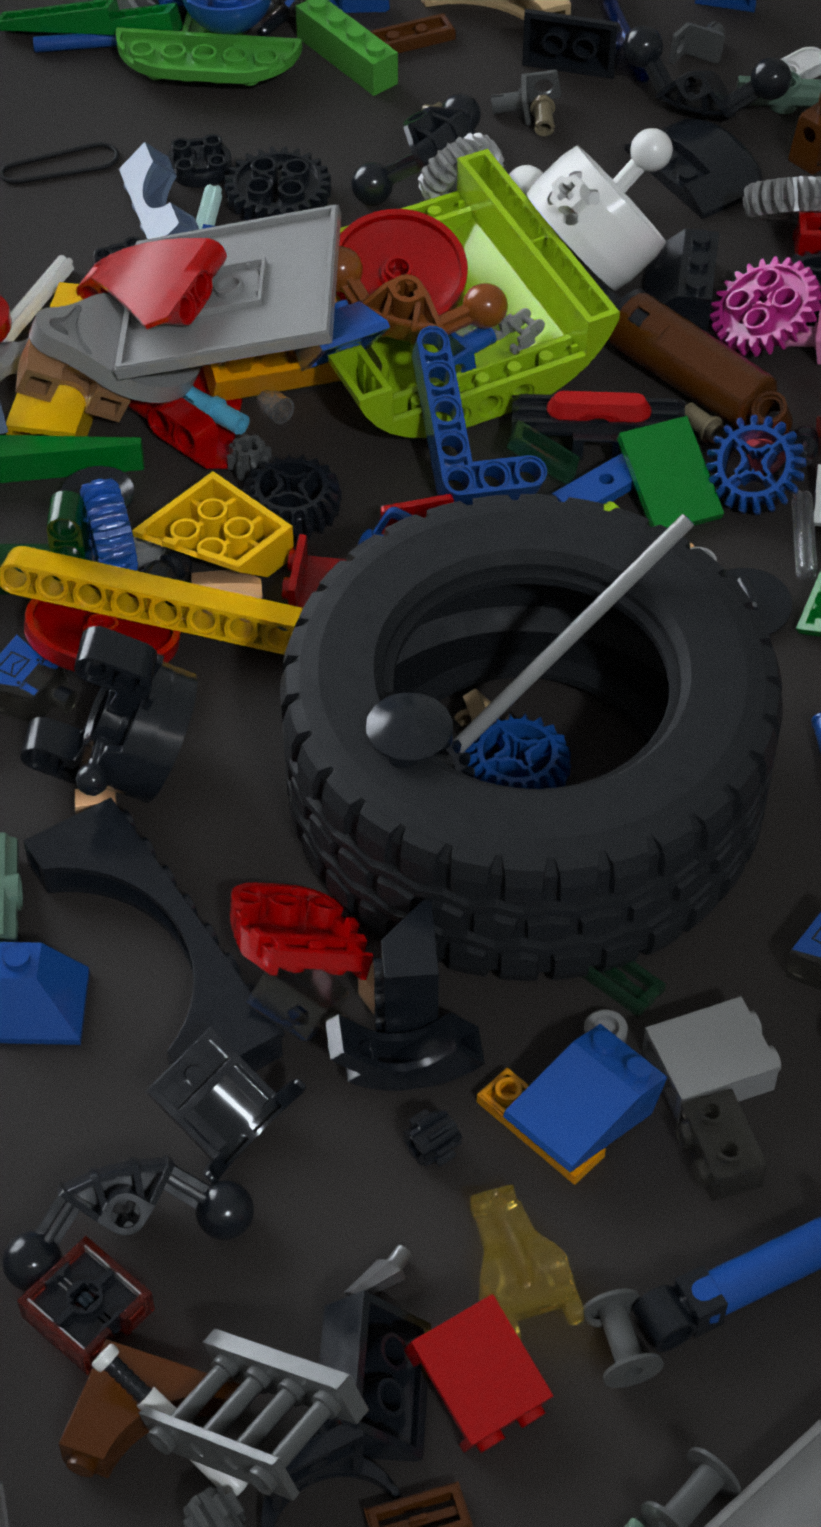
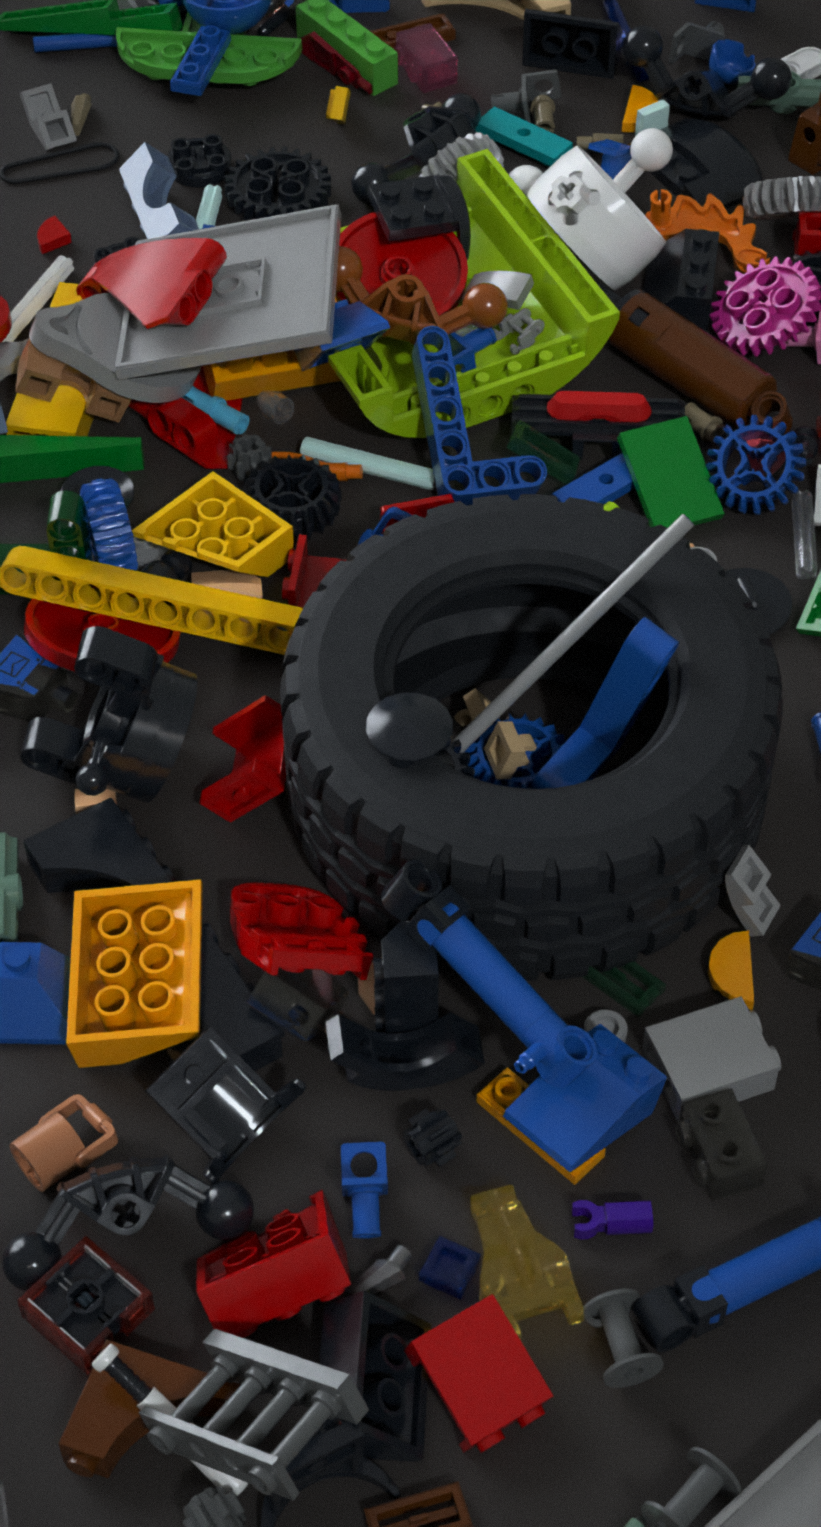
(46, 118): none -> light grey slope
(52, 235): none -> red tile
(54, 1147): none -> nougat piece
(79, 111): none -> dark tan bar
(134, 971): none -> light orange slope
(200, 60): none -> blue tile
(258, 760): none -> red panel
(274, 1271): none -> red wedge
(330, 60): none -> dark red piece
(338, 104): none -> yellow slope
(342, 470): none -> orange animal
(364, 1190): none -> blue bracket
(371, 463): none -> light aqua axle
(421, 208): none -> black piece
(426, 58): none -> clear pink piece
(441, 922): none -> blue piece
(450, 1267): none -> clear blue tile
(507, 749): none -> tan tile
(513, 284): none -> light grey slope
(523, 136): none -> teal tile
(583, 141): none -> dark tan bar
(613, 709): none -> blue beam
(613, 1218): none -> dark purple bar
(614, 156): none -> blue bracket
(639, 98): none -> light orange tile
(652, 116): none -> light aqua tile
(688, 214): none -> orange animal
(730, 61): none -> blue hair
(732, 967): none -> light orange tile
(748, 892): none -> light grey slope

